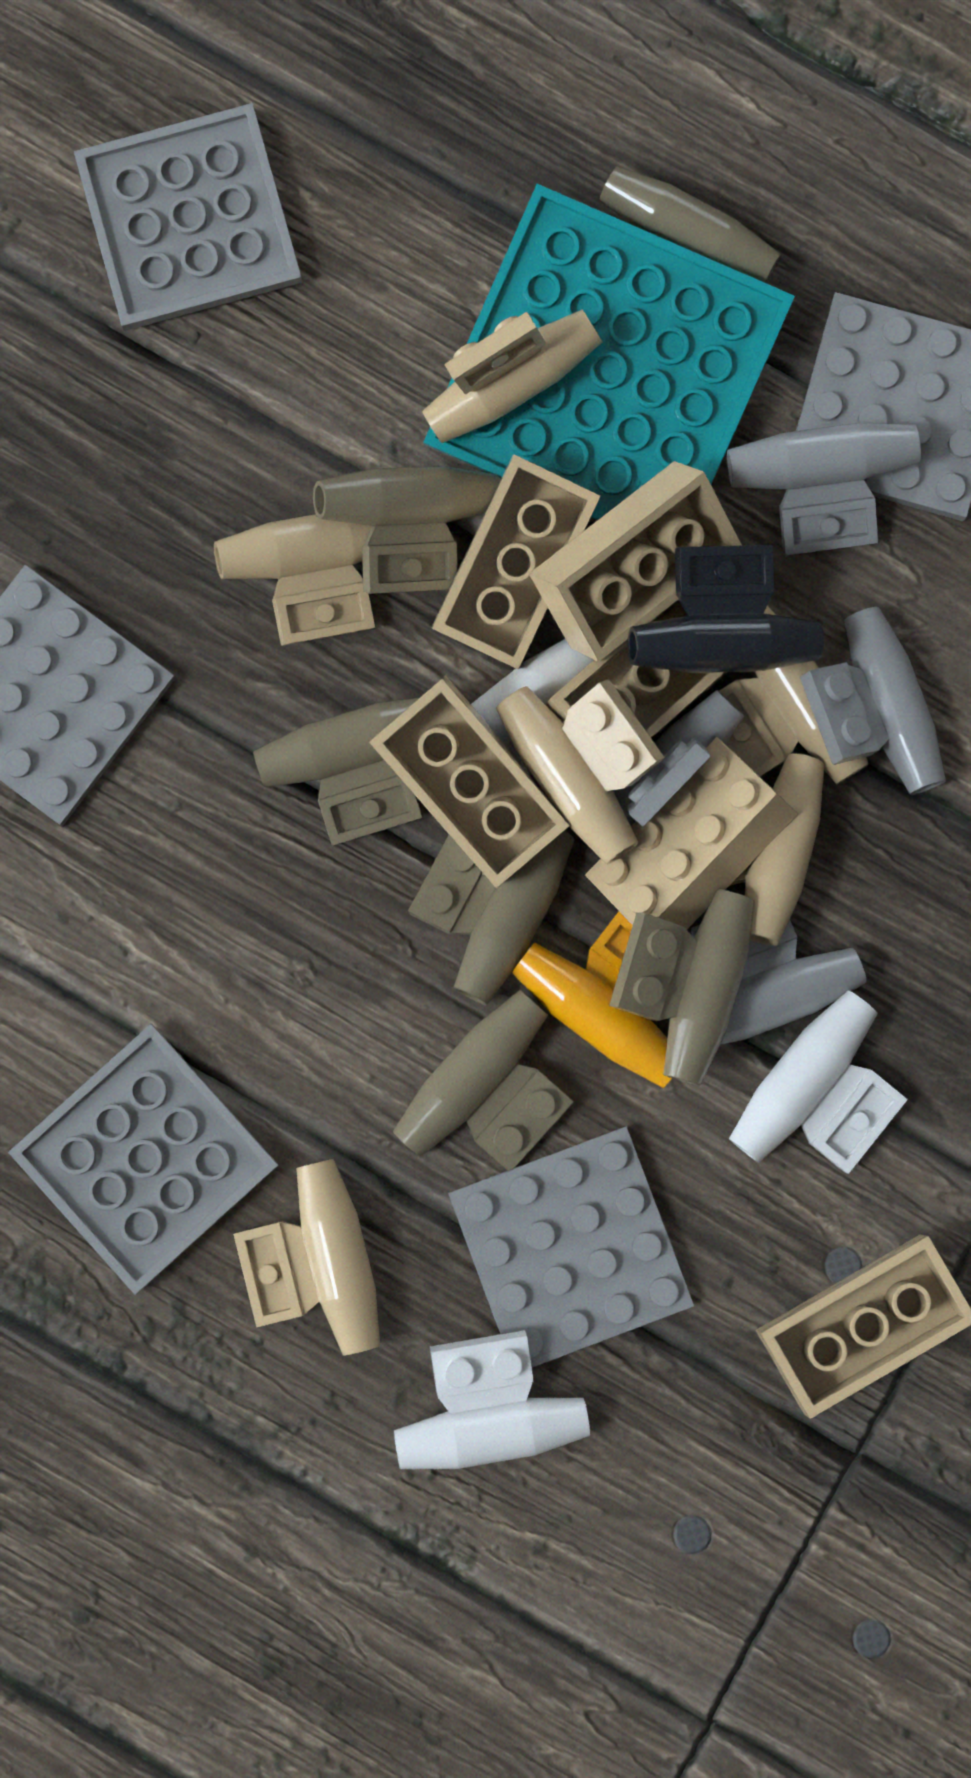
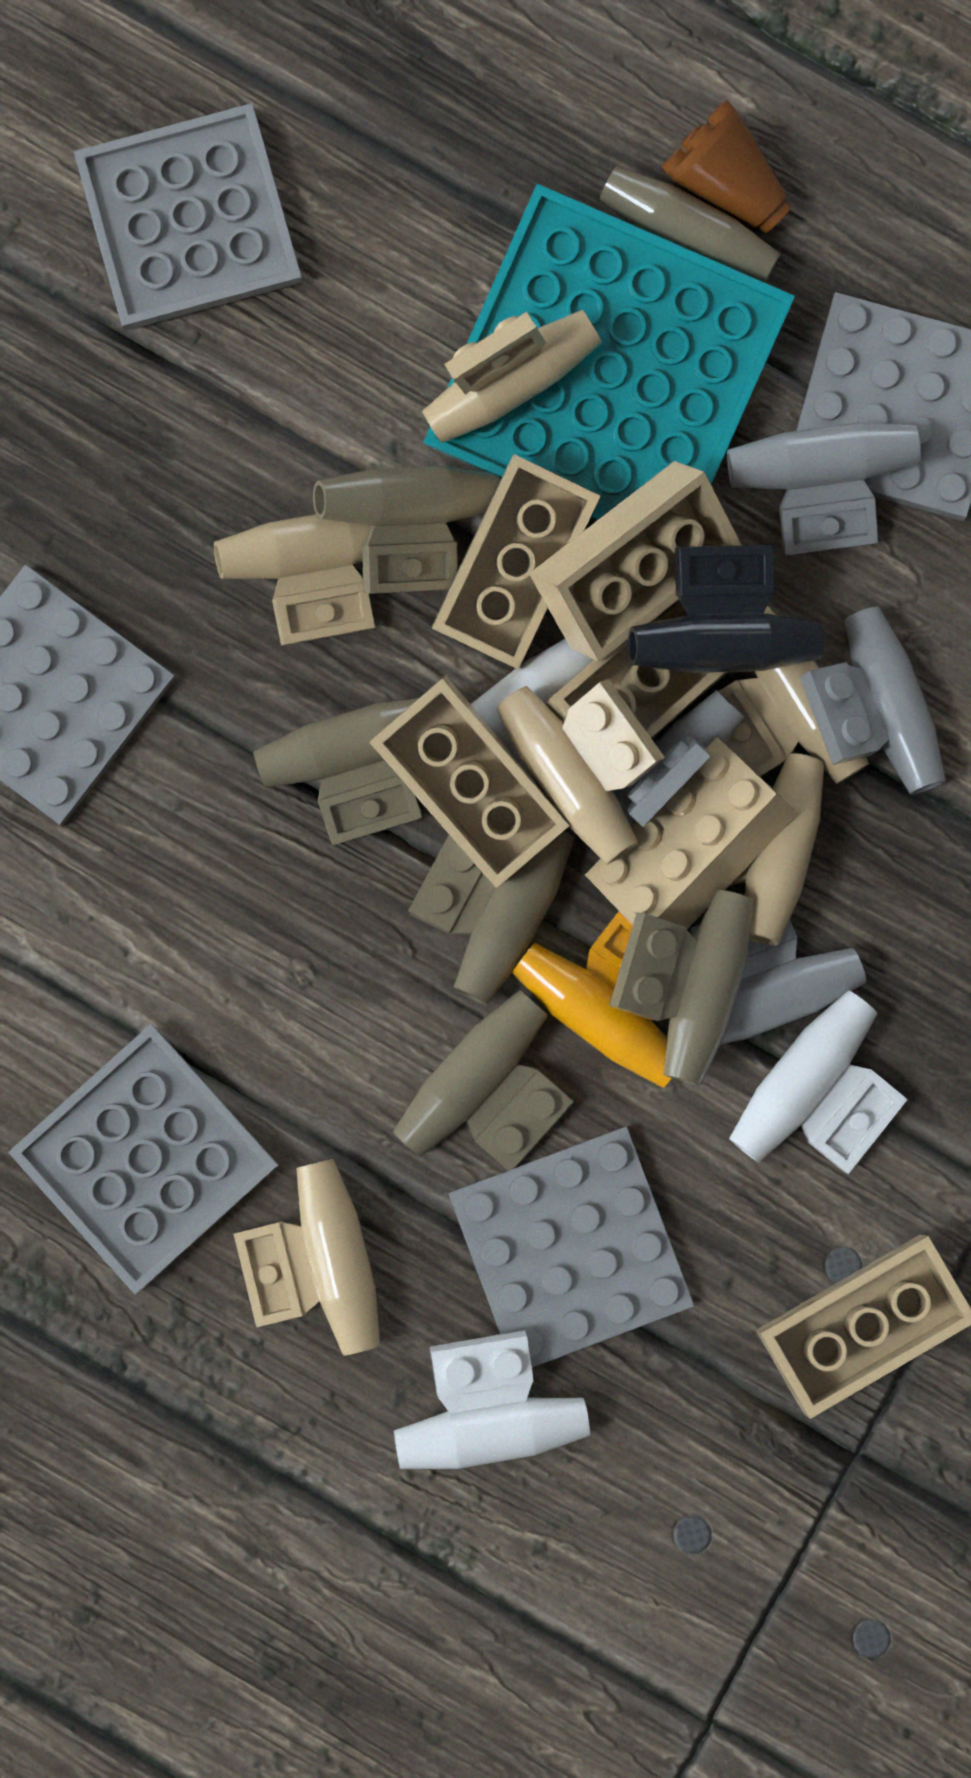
(729, 170): none -> dark orange cone

